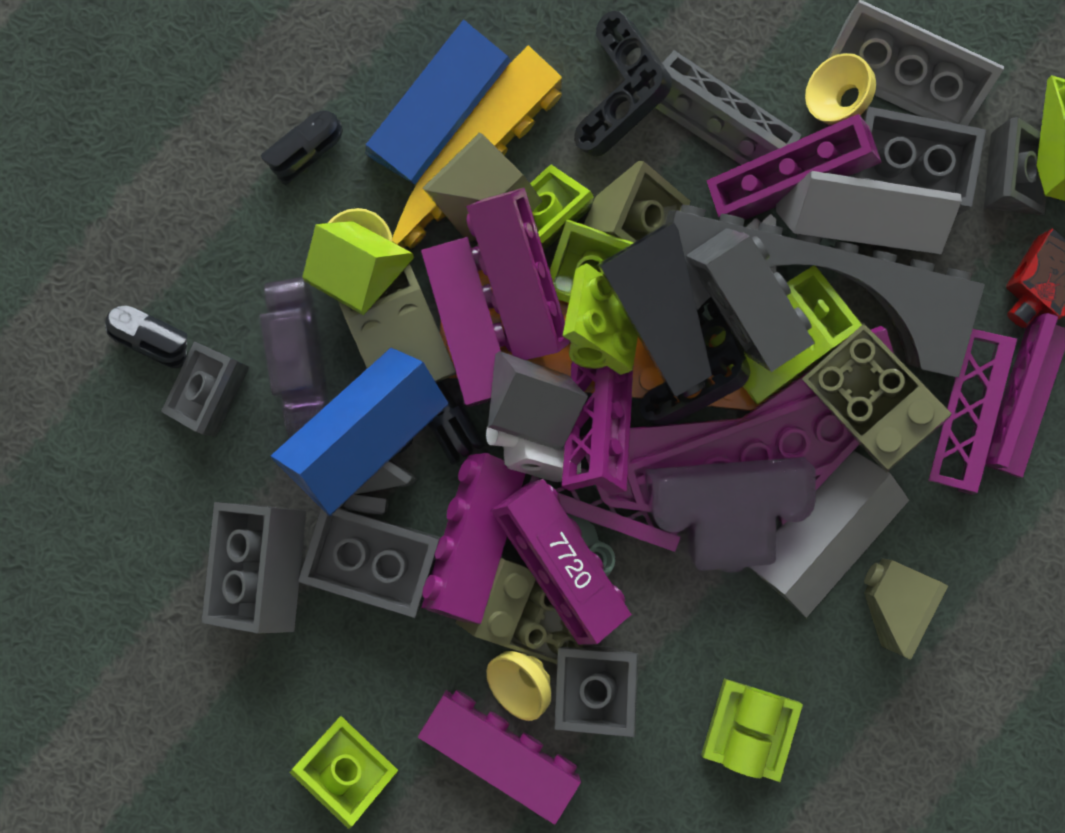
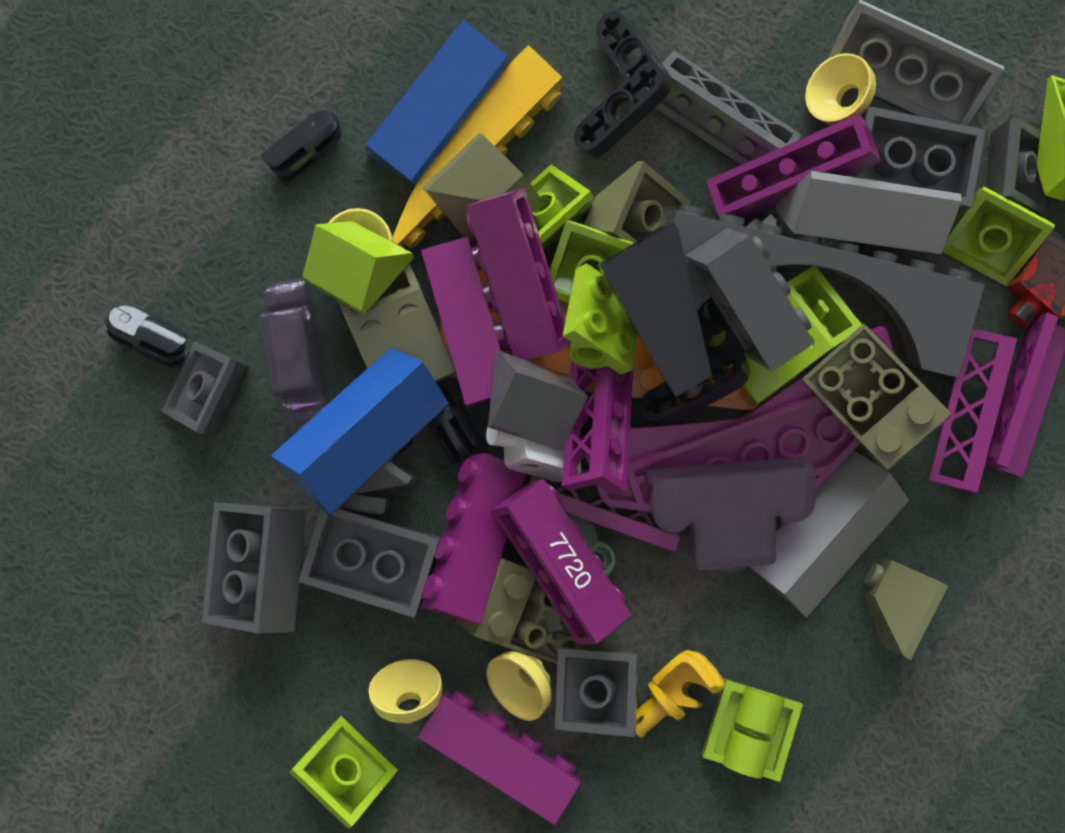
(402, 682): none -> light yellow piece
(671, 686): none -> yellow piece
(996, 236): none -> lime slope

